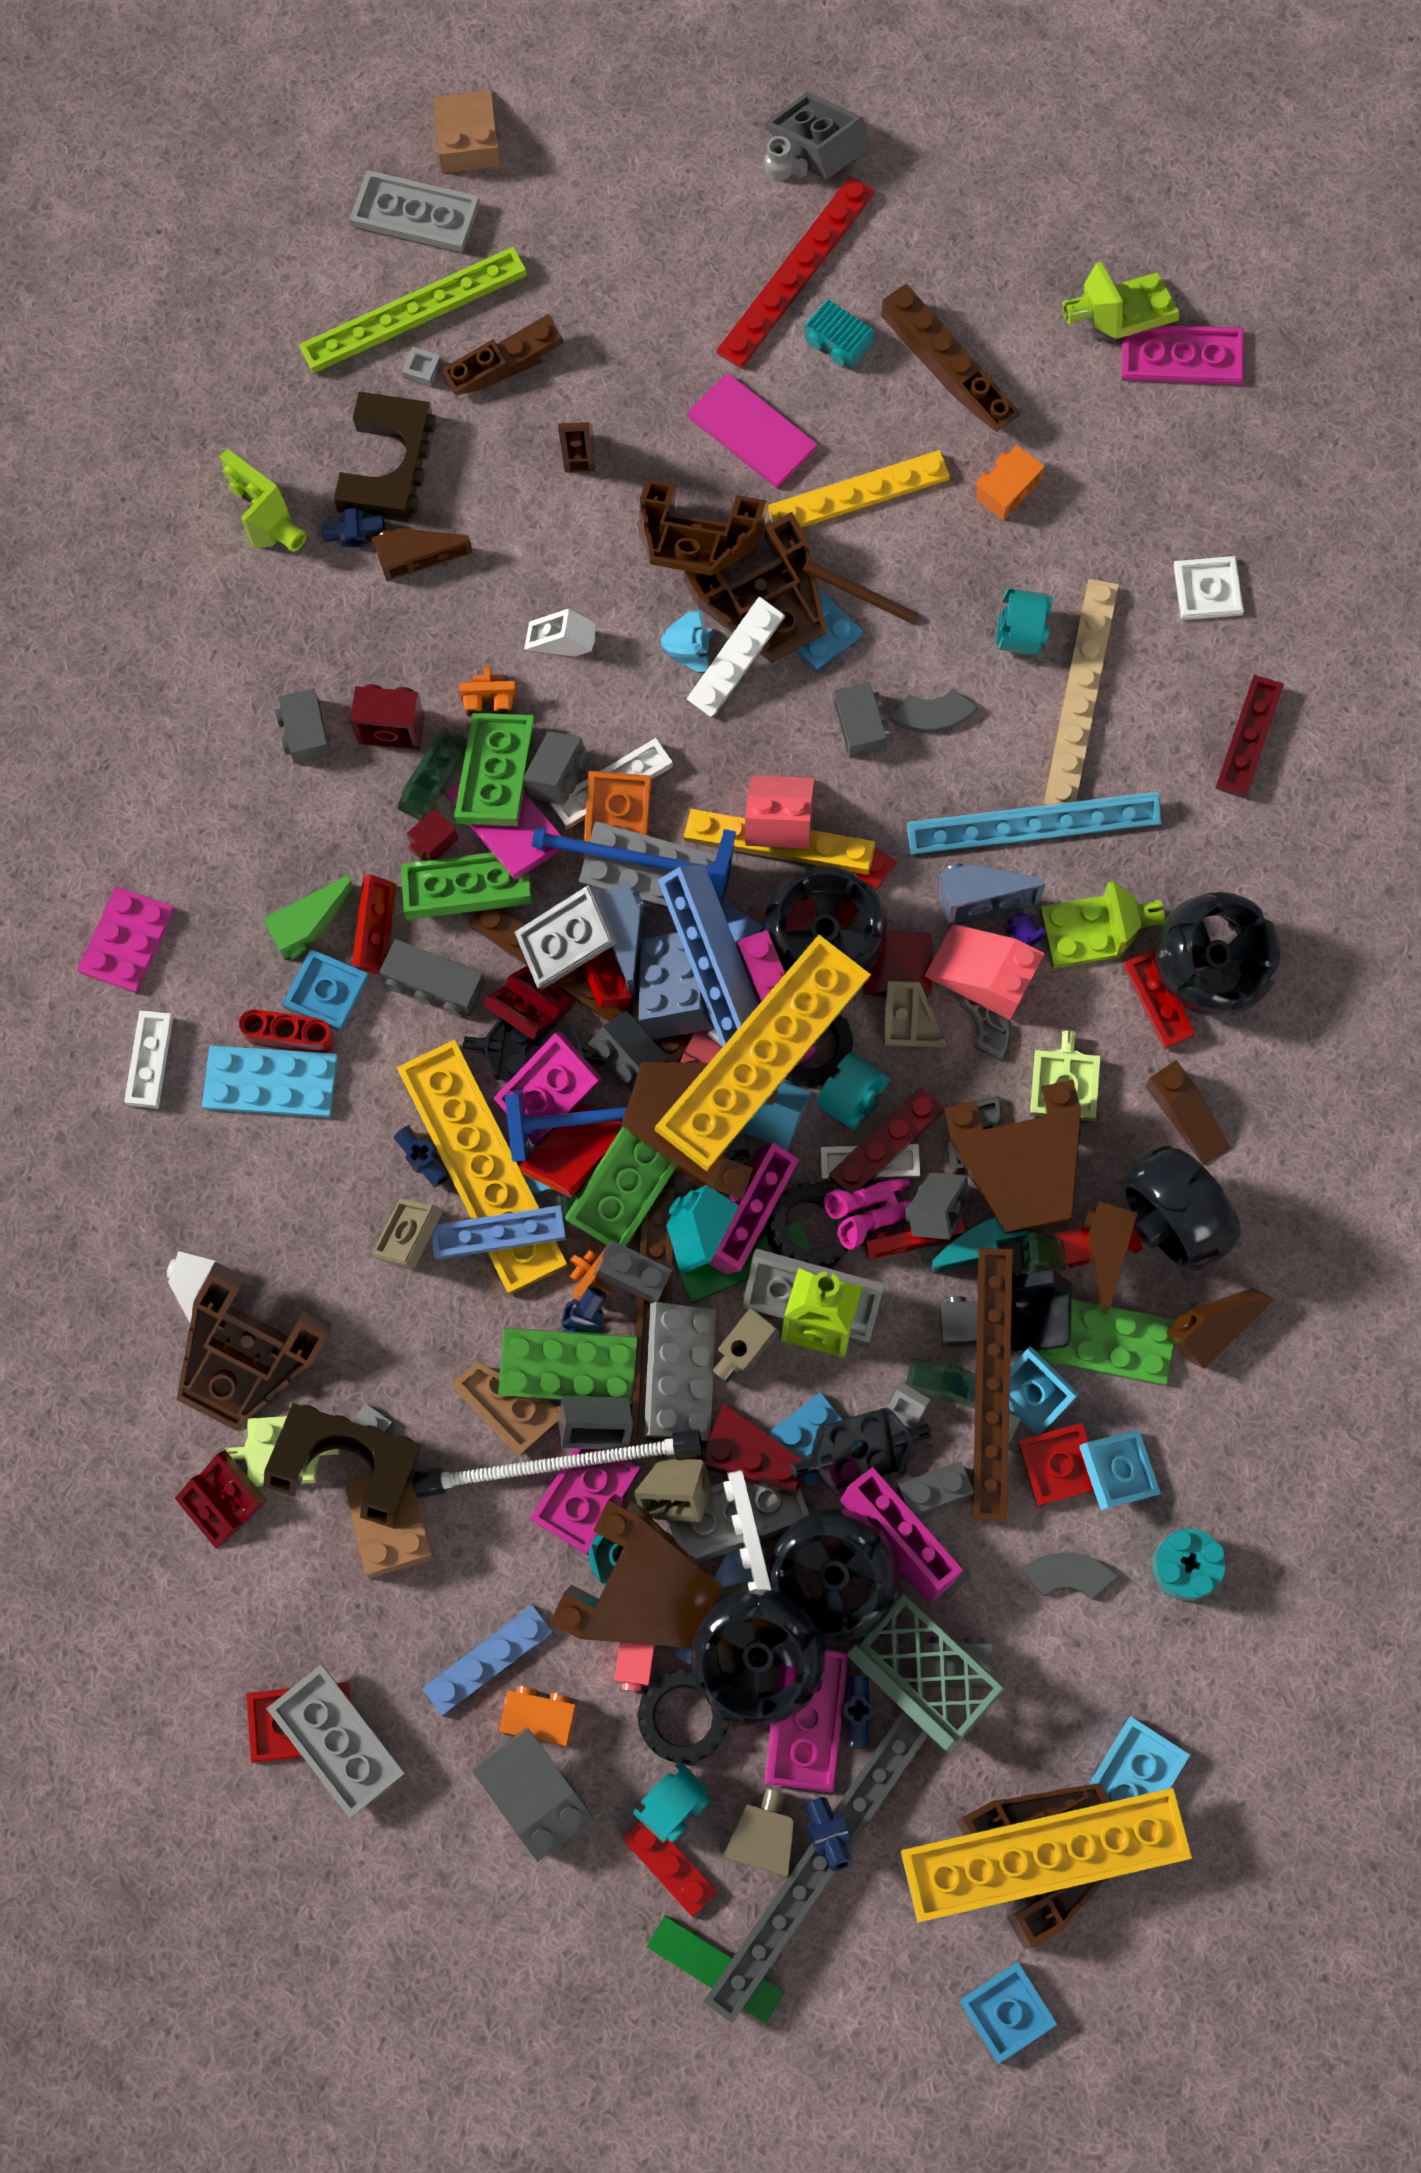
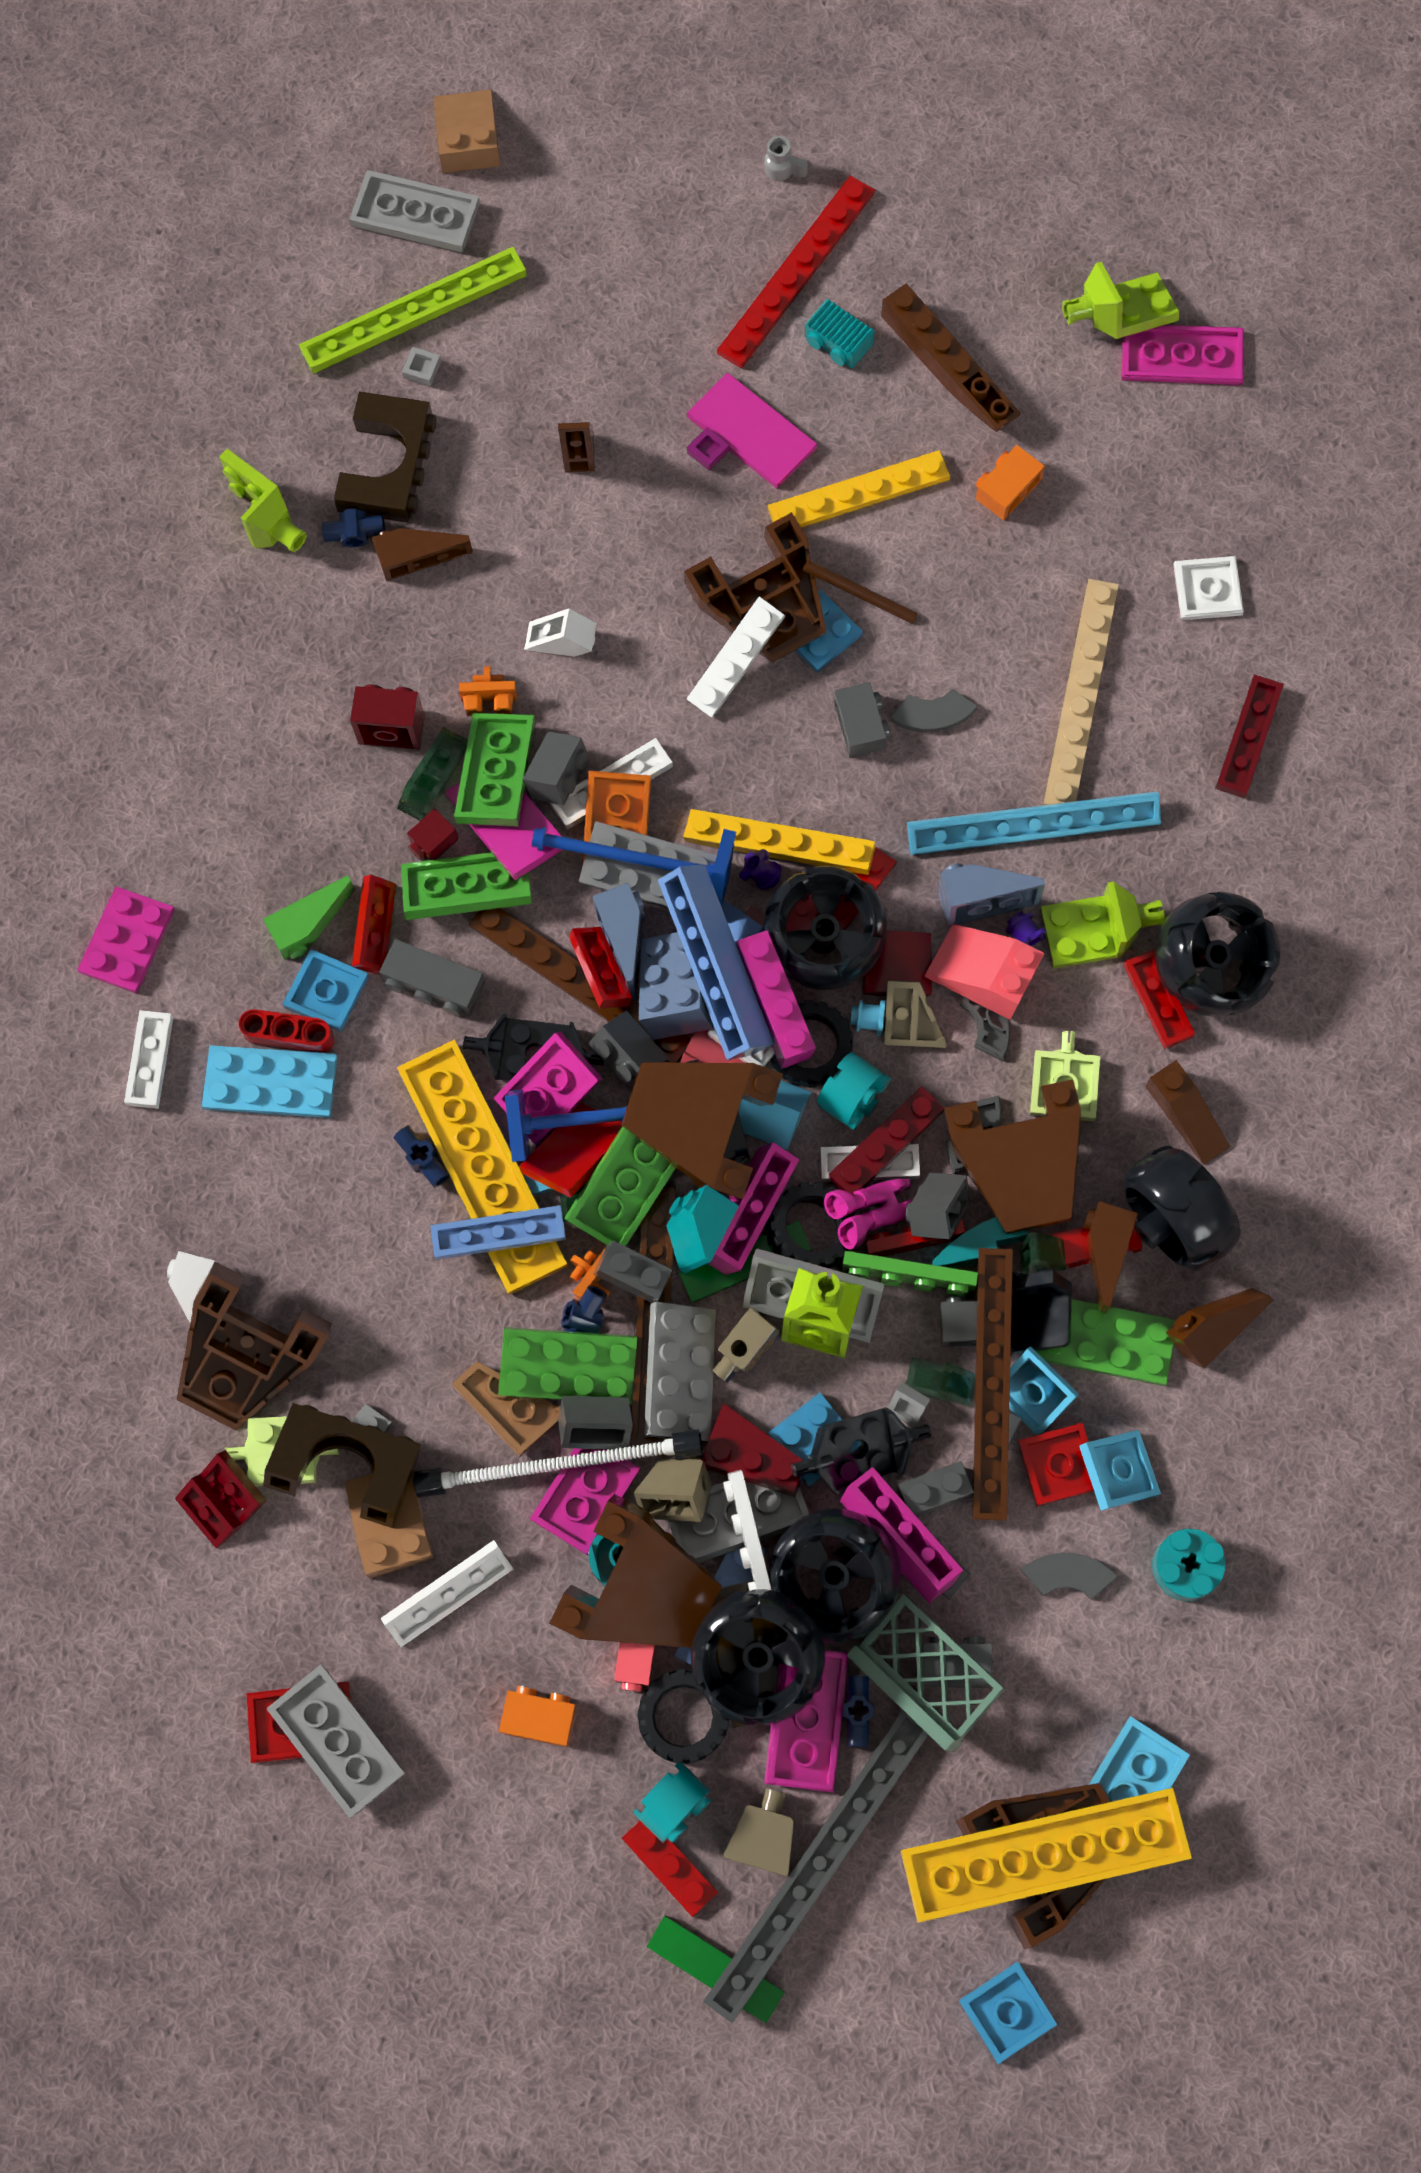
(303, 726): dark grey piece -> none
(407, 1233): dark tan tile -> none
(447, 1593): none -> white plate
(487, 1660): medium blue plate -> none
(502, 360): reddish brown slope -> none
(529, 1007): dark red slope -> none
(532, 1794): dark grey slope -> none
(565, 937): tile -> none
(686, 641): medium azure brick -> none
(696, 542): reddish brown wedge -> none
(708, 448): none -> magenta plate
(761, 870): none -> dark purple brick
(762, 1053): yellow plate -> none
(779, 812): coral slope -> none
(821, 133): dark grey slope -> none
(829, 1834): dark blue axle -> none
(868, 1016): none -> medium azure brick
(922, 1275): none -> bright green plate
(1023, 622): teal brick -> none

